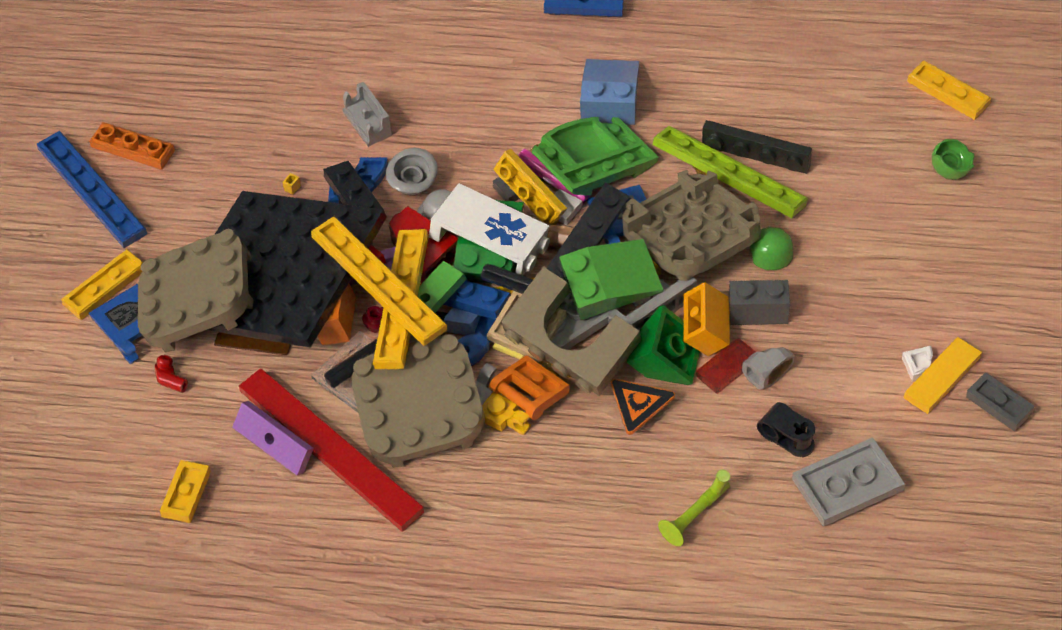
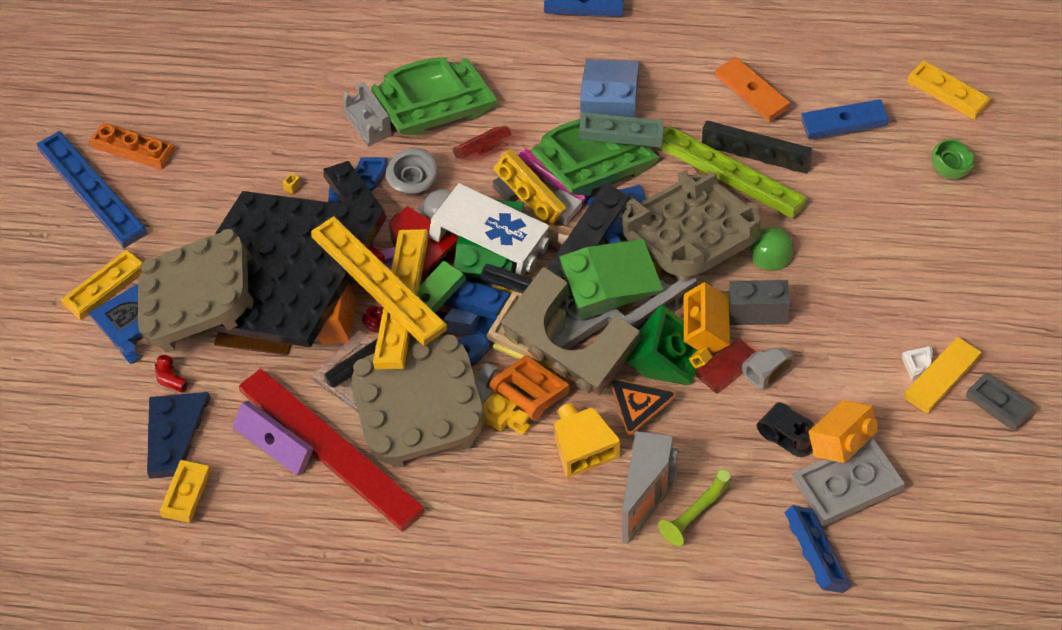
(171, 430): none -> dark blue wing
(433, 94): none -> bright green slope
(482, 142): none -> clear red plate
(584, 440): none -> yellow torso
(621, 129): none -> sand green plate
(648, 480): none -> light grey slope
(700, 357): none -> yellow piece
(752, 89): none -> orange tile
(817, 549): none -> blue plate
(843, 431): none -> light orange brick
(844, 119): none -> blue tile

